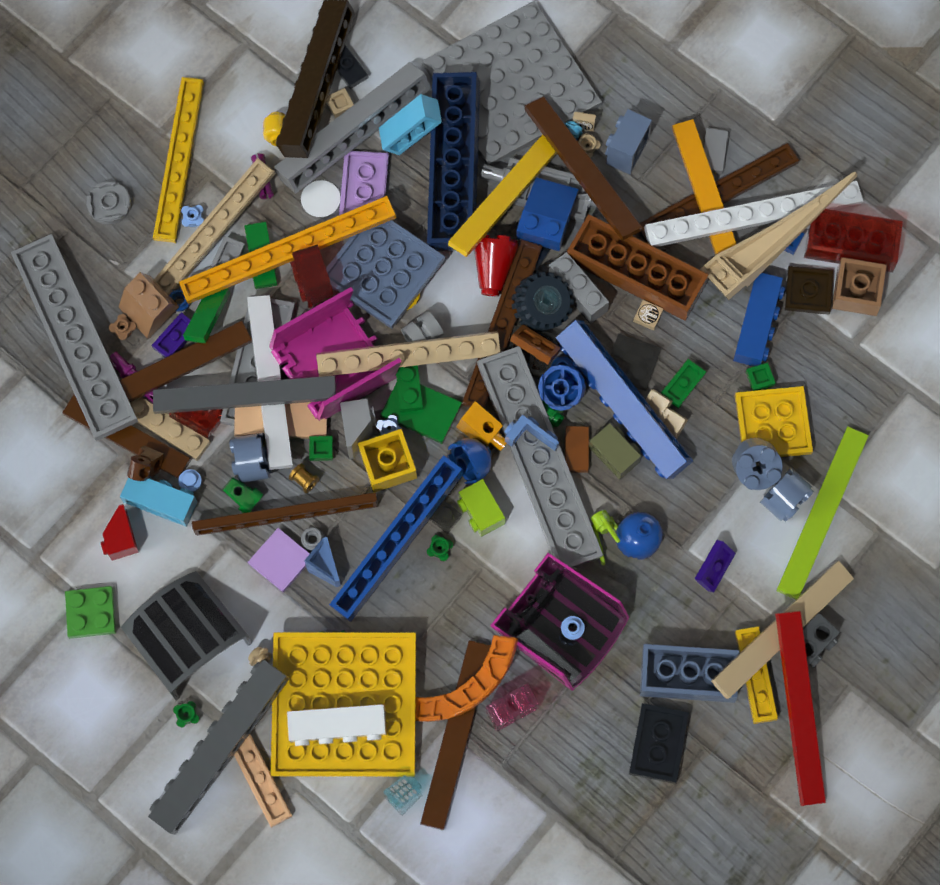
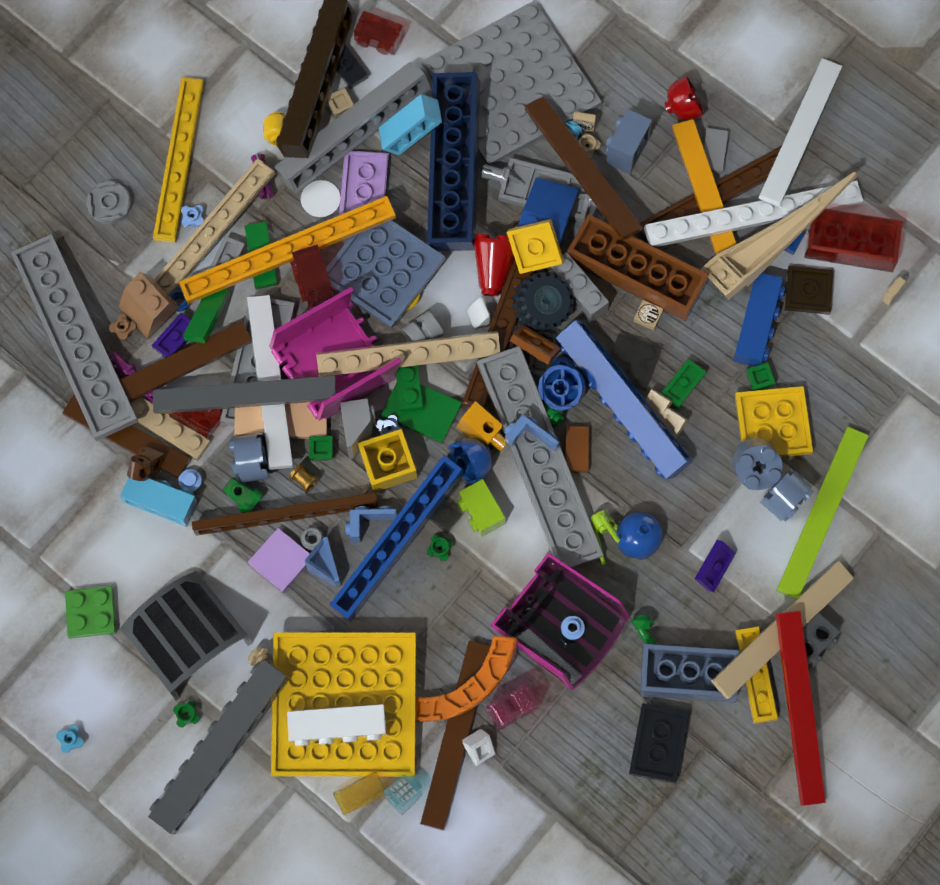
(67, 745): none -> medium azure plate
(119, 536): red slope -> none
(262, 783): light nougat tile -> none
(359, 793): none -> clear yellow tile
(360, 513): none -> medium blue bracket
(378, 33): none -> clear red brick
(479, 314): none -> white slope
(479, 746): none -> white slope
(502, 197): yellow tile -> none
(535, 246): none -> yellow plate
(615, 451): olive brick -> none
(643, 624): none -> green plate
(683, 100): none -> red cylinder
(800, 132): none -> white tile
(859, 286): medium nougat brick -> none
(894, 290): none -> tan tile

